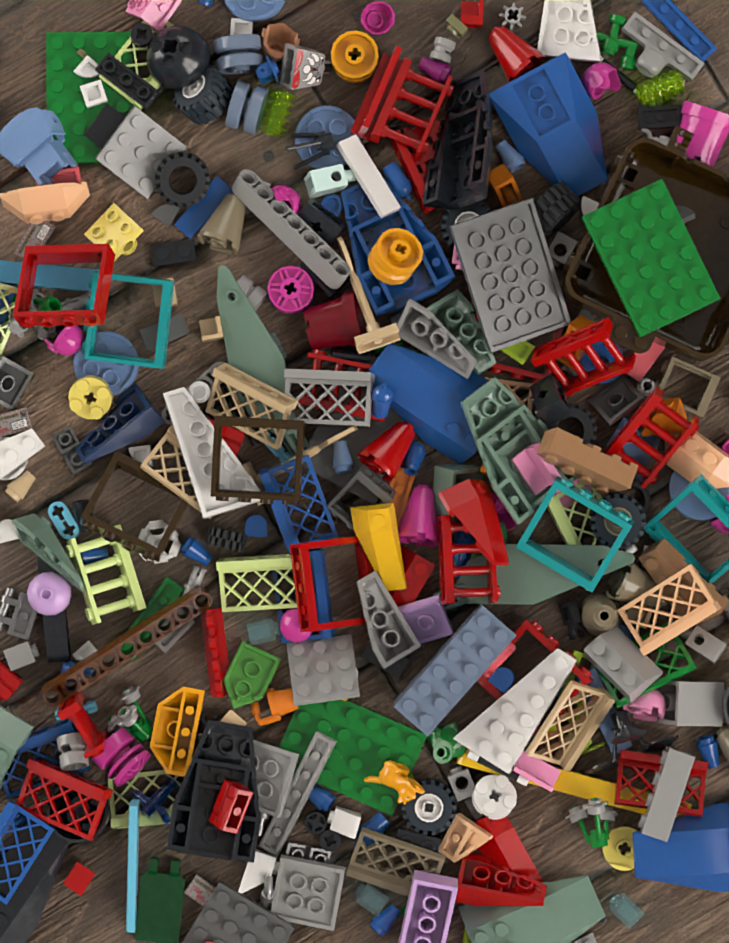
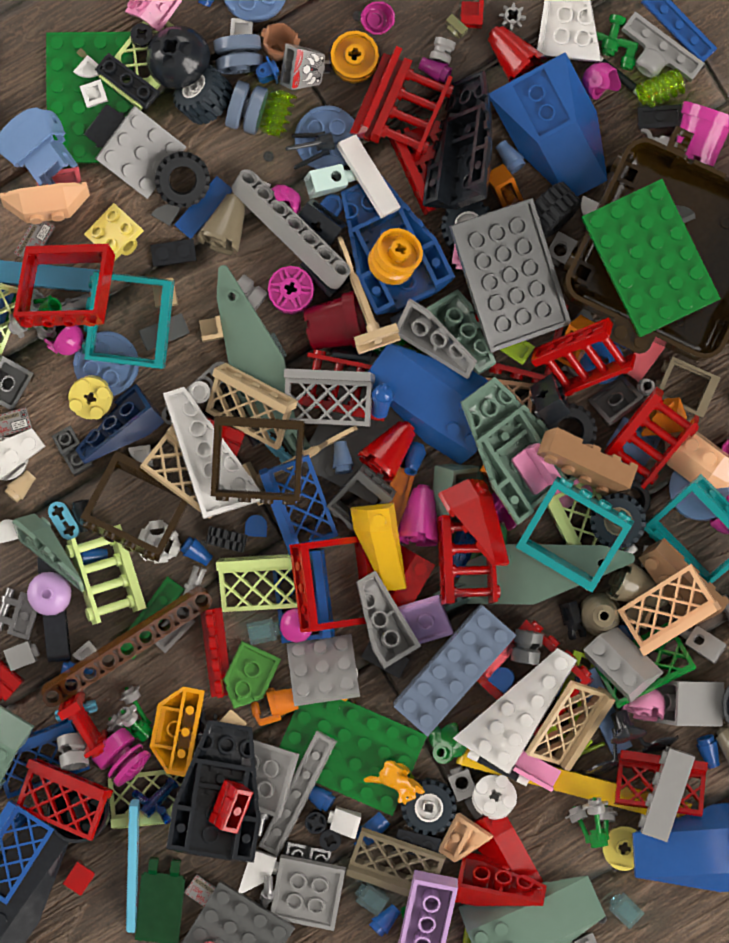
(398, 180): blue piece -> none
(527, 646): none -> dark grey wheel

